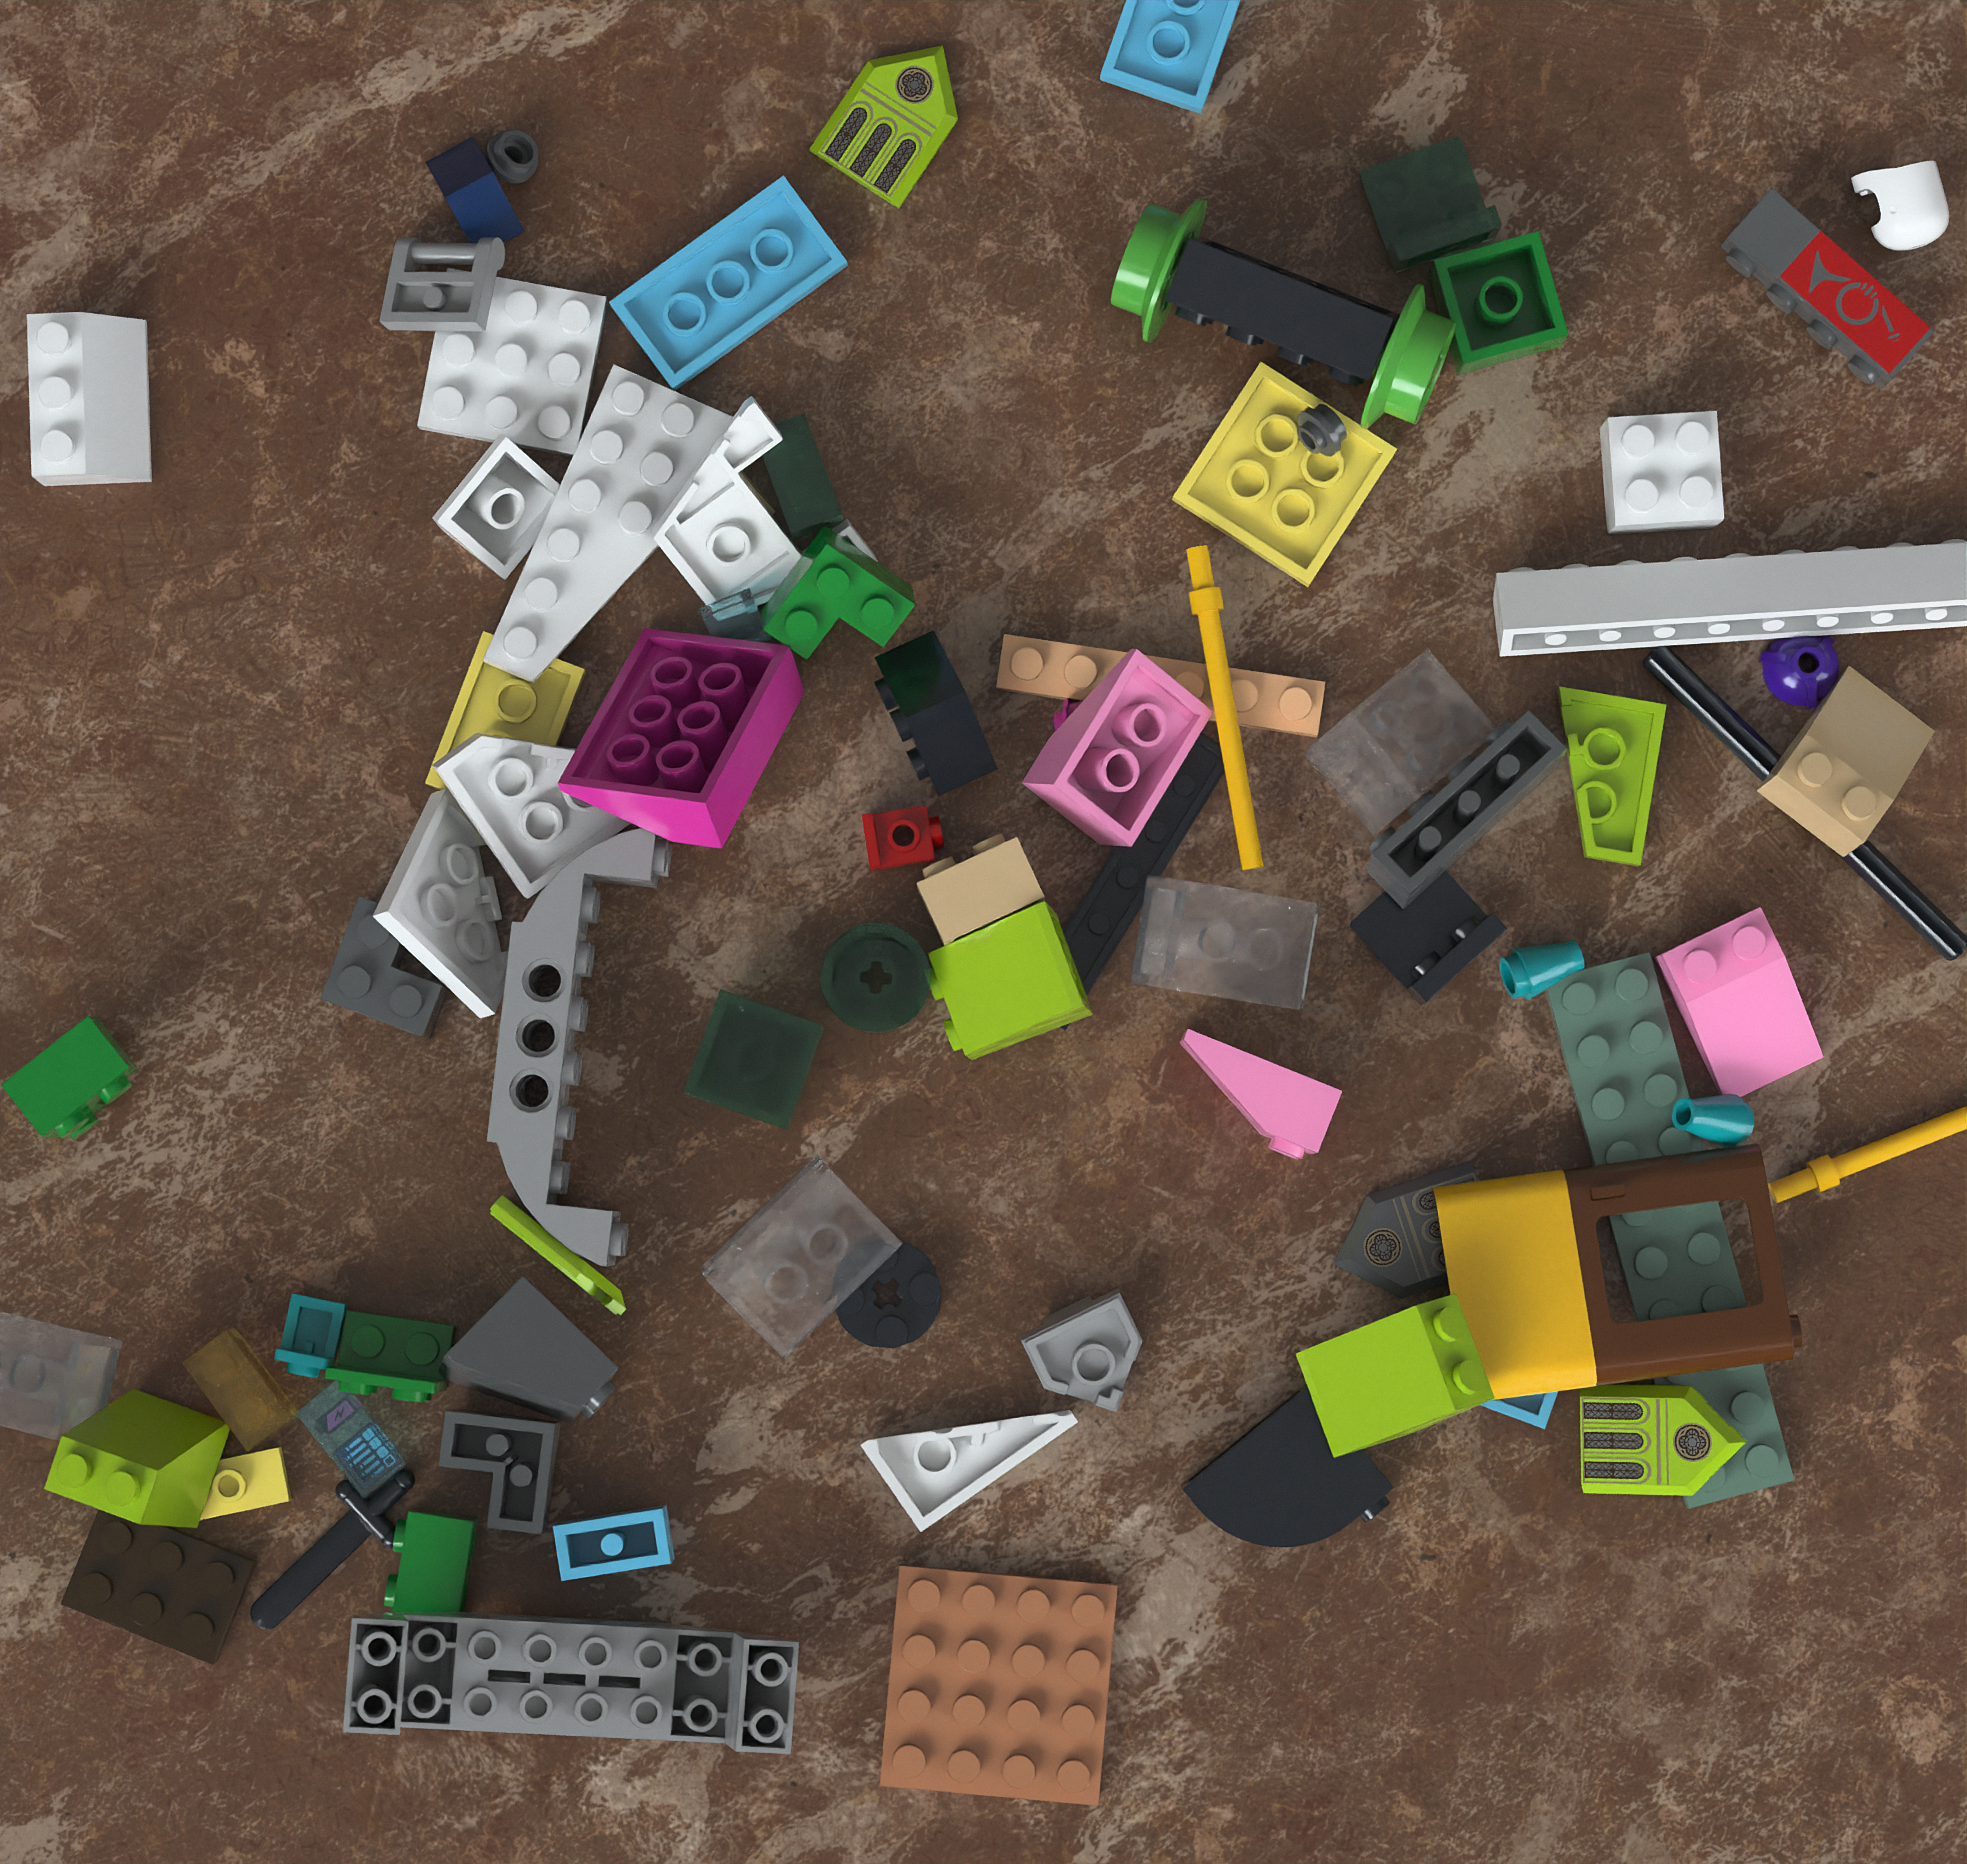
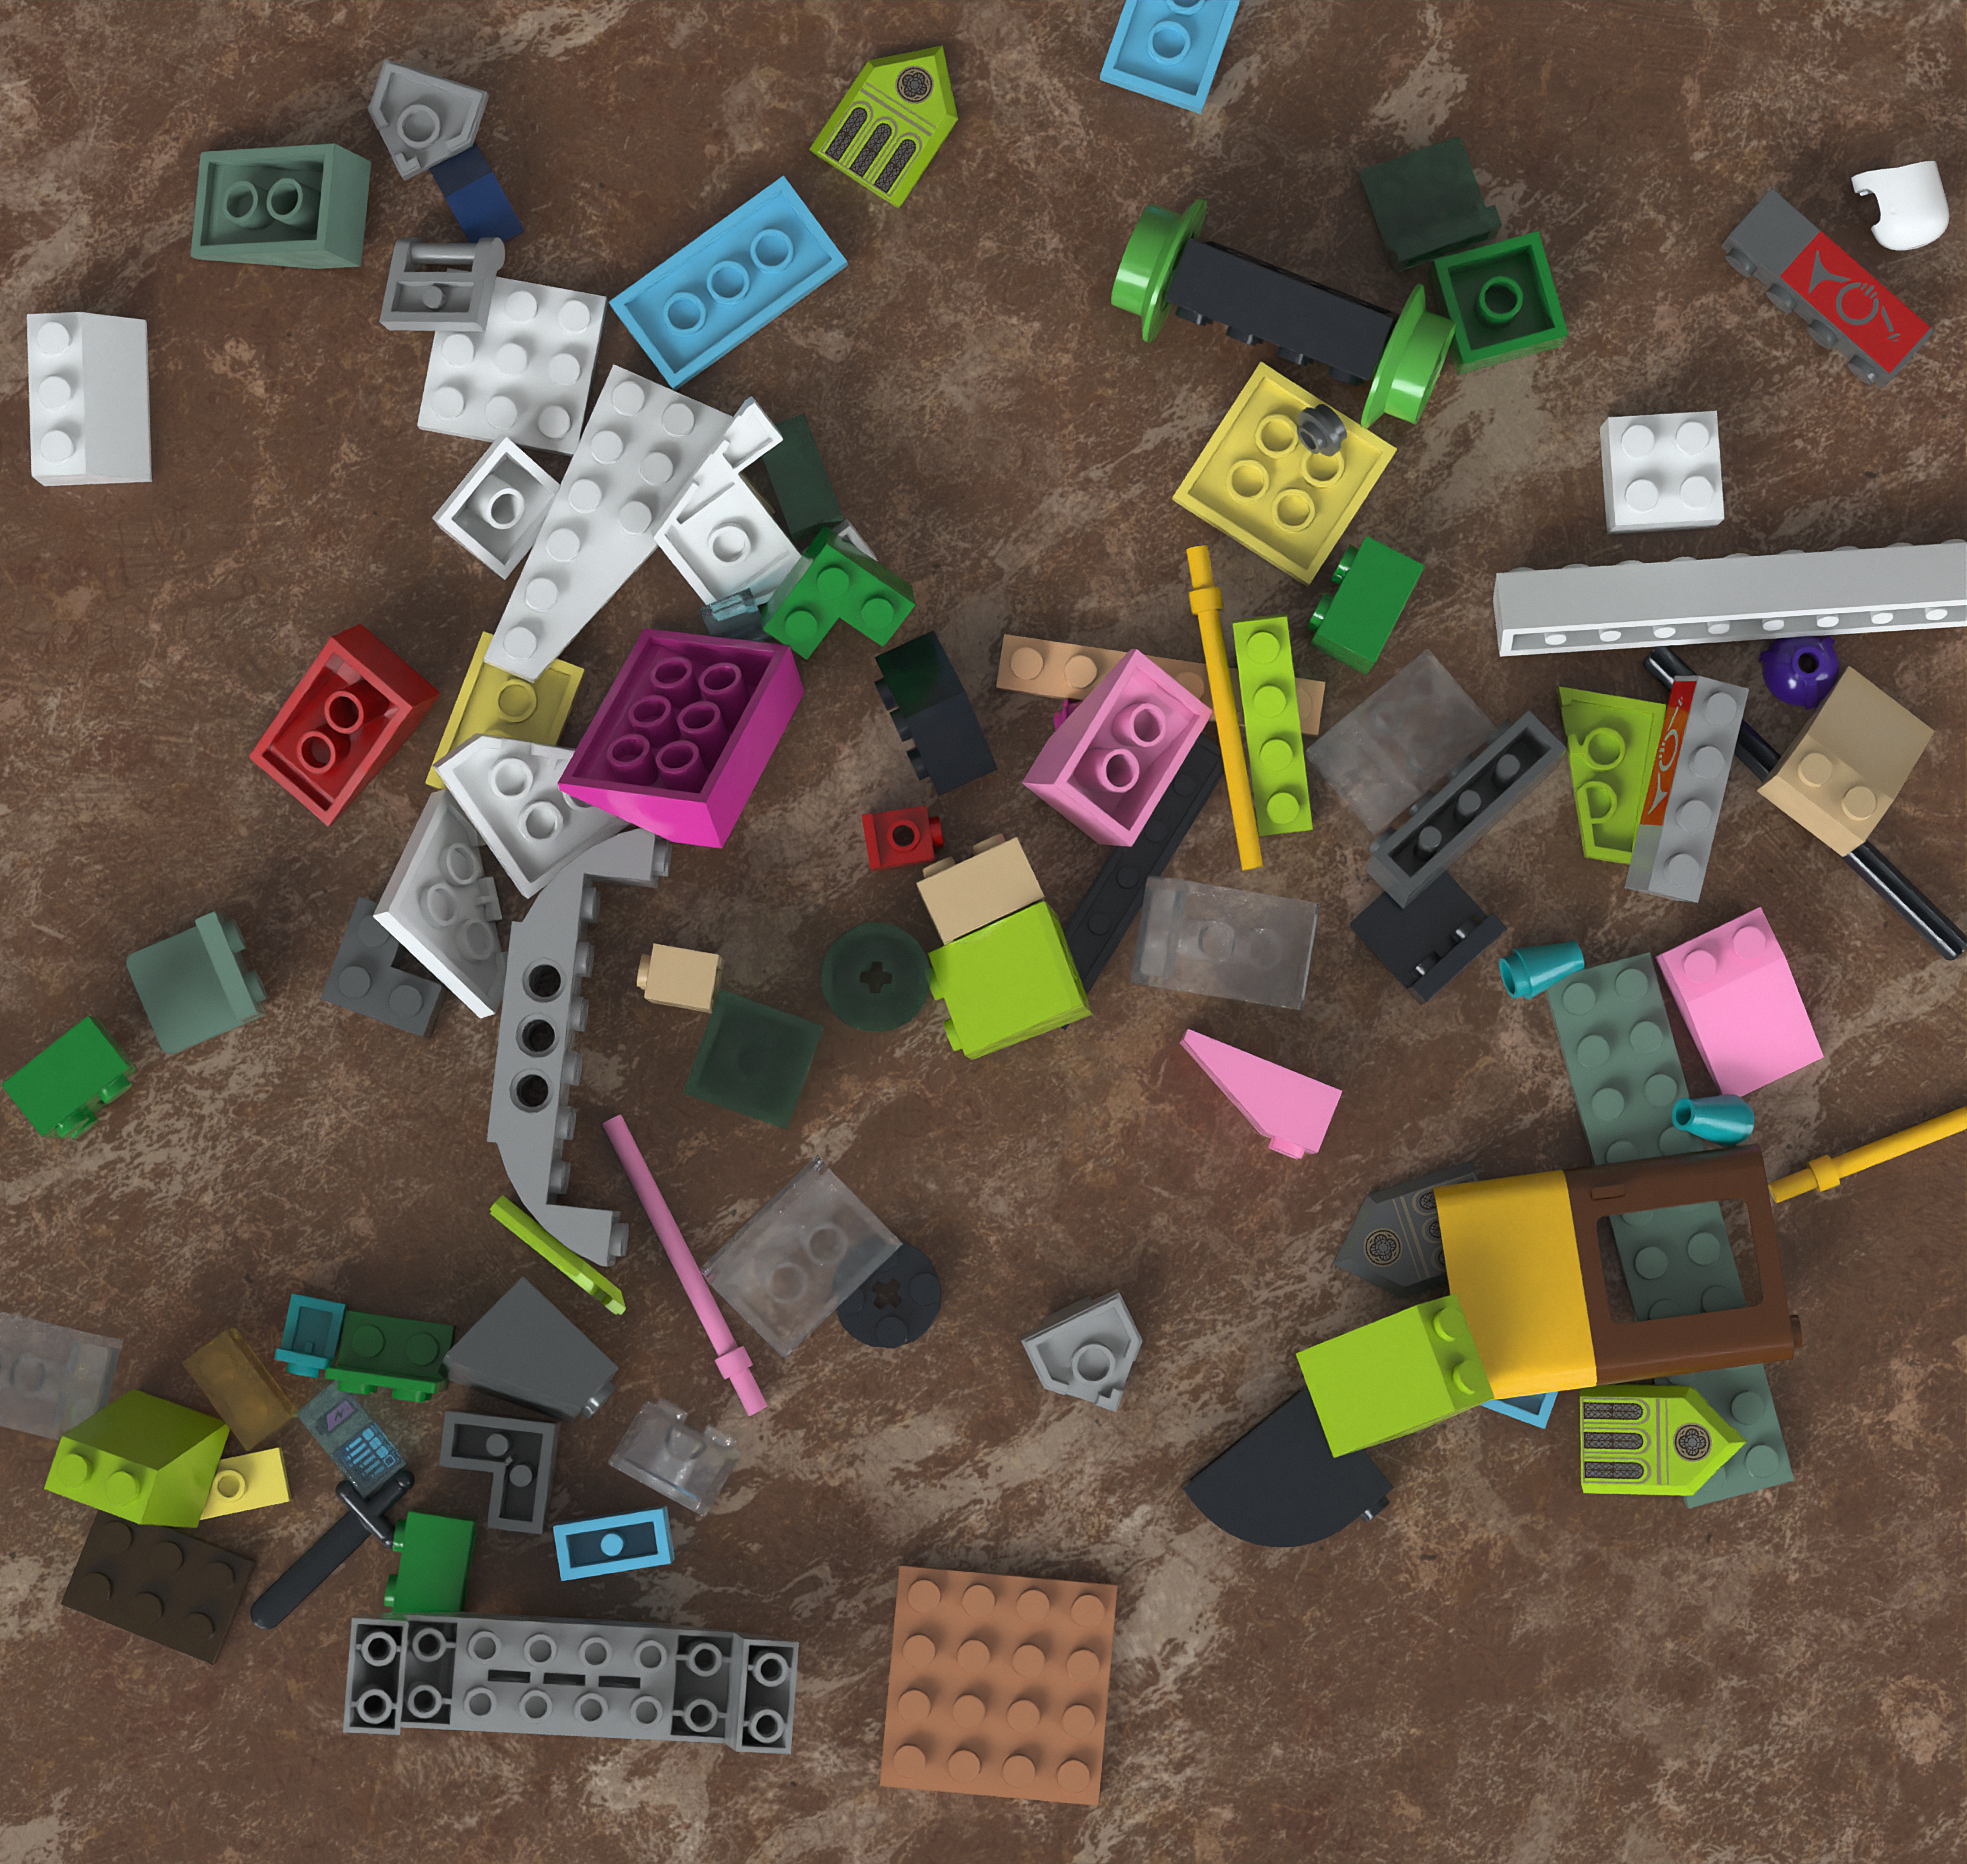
(197, 984): none -> sand green bracket
(282, 206): none -> sand green slope
(343, 722): none -> red slope
(424, 116): none -> light grey plate
(517, 146): dark grey plate -> none
(677, 1456): none -> clear slope
(681, 977): none -> tan brick
(732, 1360): none -> bright pink bar
(947, 1466): white wing -> none
(1272, 724): none -> lime plate
(1366, 606): none -> green brick
(1686, 788): none -> light grey brick

